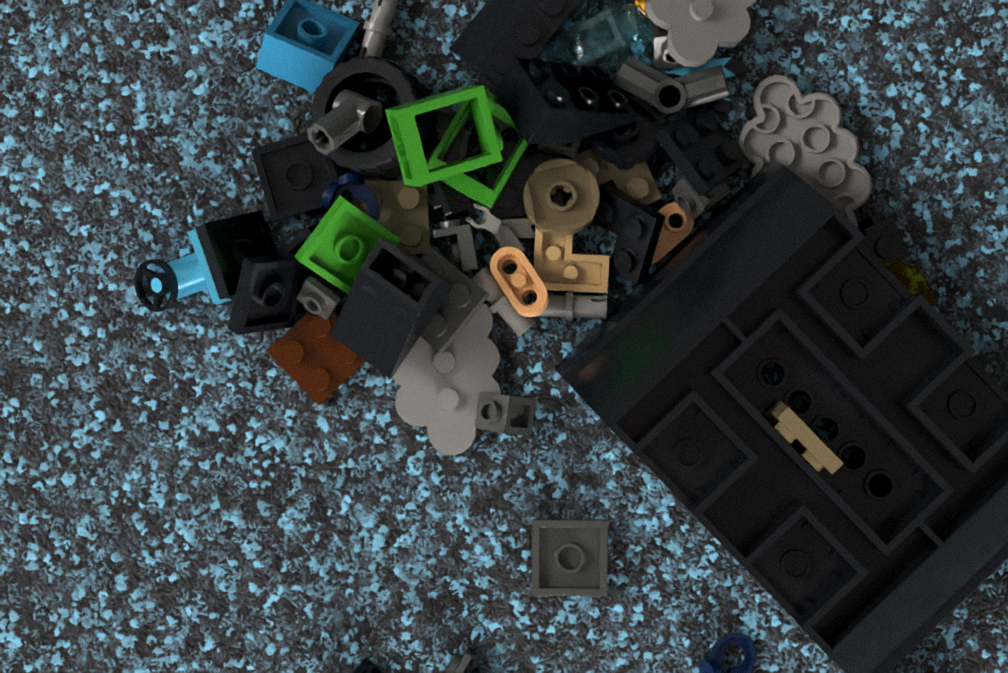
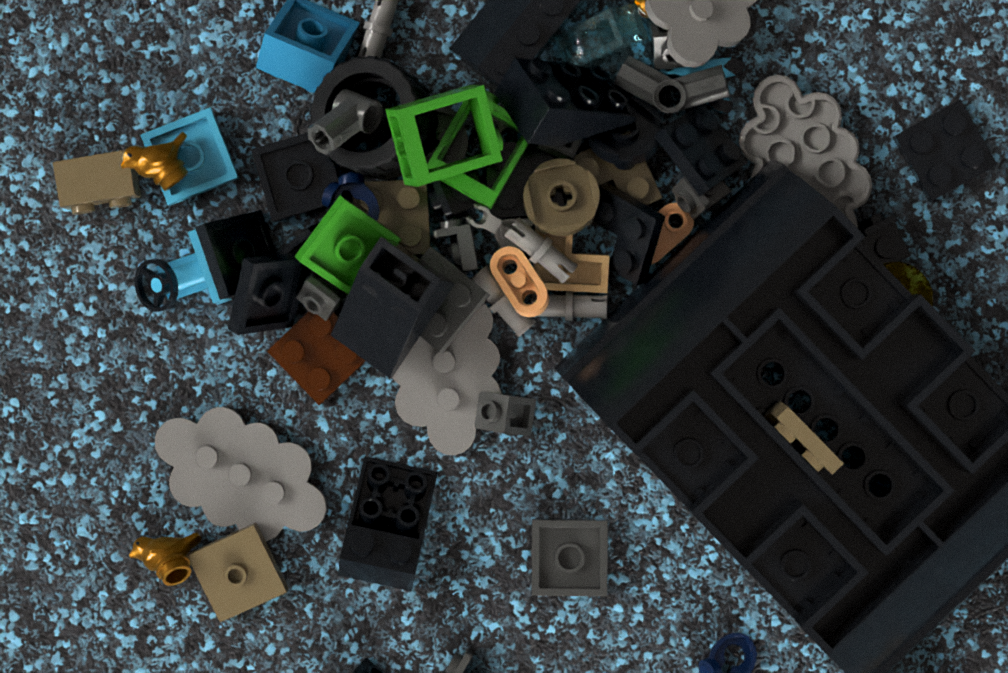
(95, 181): none -> dark tan brick
(157, 162): none -> pearl gold animal
(166, 556): none -> pearl gold animal
(202, 152): none -> medium azure plate
(238, 572): none -> dark tan plate
(240, 473): none -> light grey plate
(387, 523): none -> black slope
(540, 250): none -> light grey pin
(944, 150): none -> black plate

